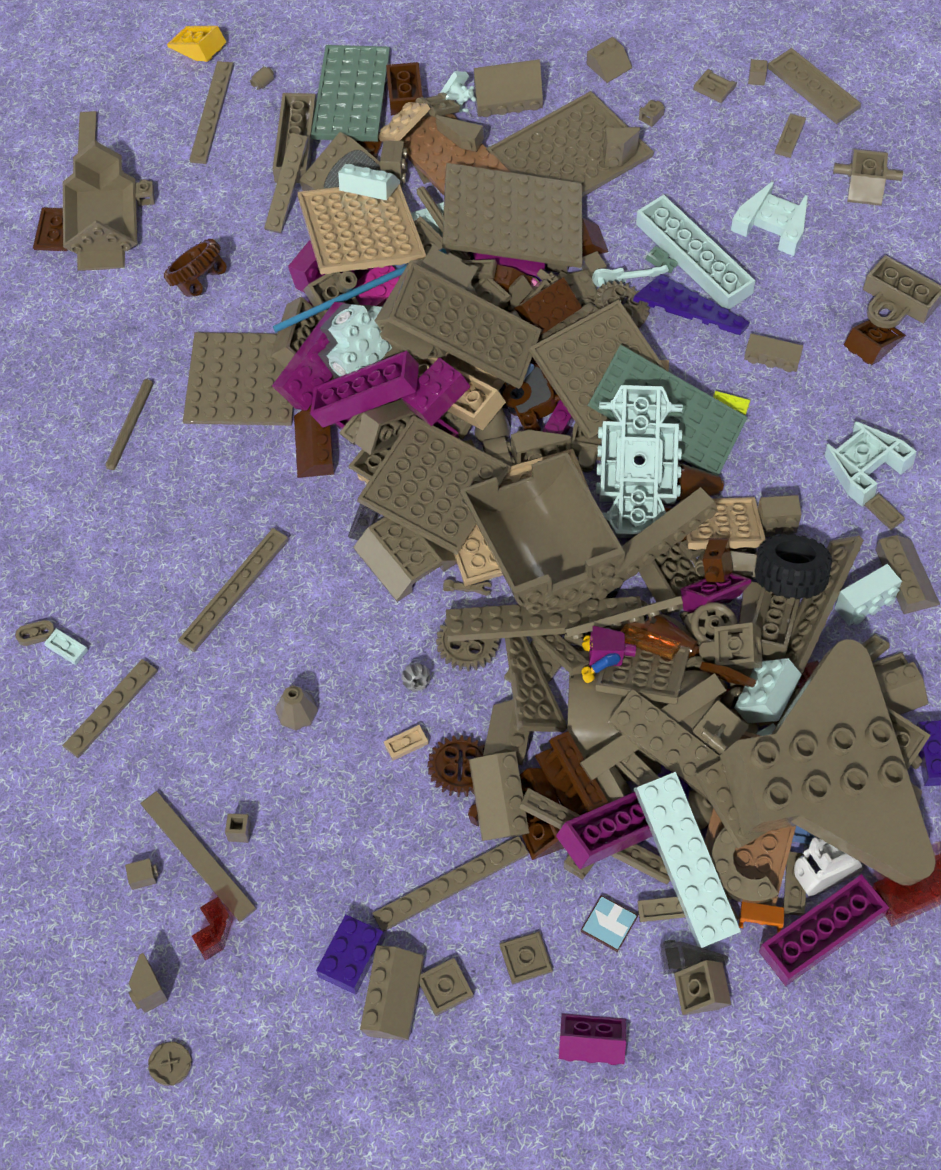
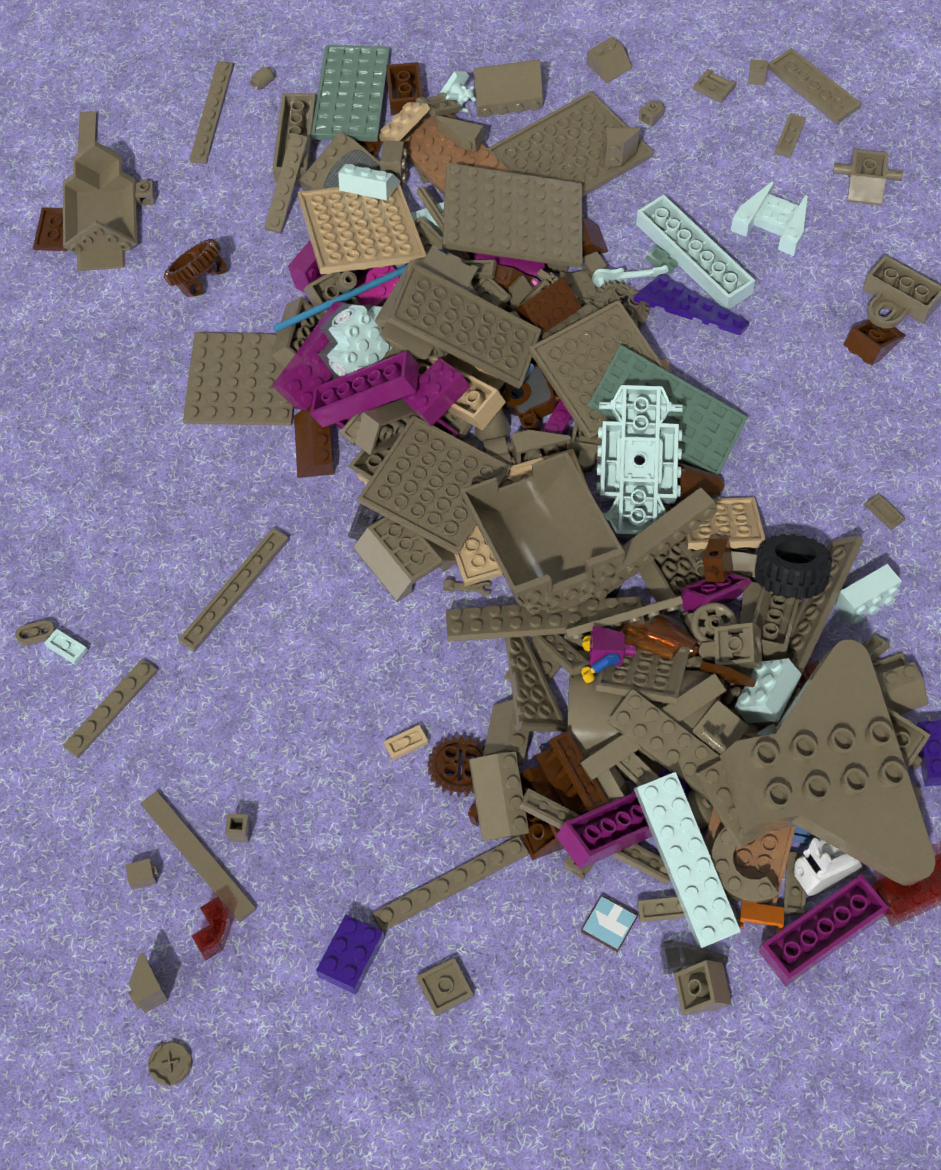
(129, 424): dark tan axle -> none
(198, 42): yellow slope -> none
(296, 708): dark tan cone -> none
(392, 993): dark tan slope -> none
(416, 677): light grey piece -> none
(463, 655): dark tan gear -> none
(525, 958): dark tan tile -> none
(592, 1039): magenta slope -> none
(737, 403): neon yellow plate -> none
(773, 352): dark tan brick -> none
(779, 514): dark tan brick -> none
(863, 455): light aqua wedge -> none
(915, 589): dark tan slope -> none

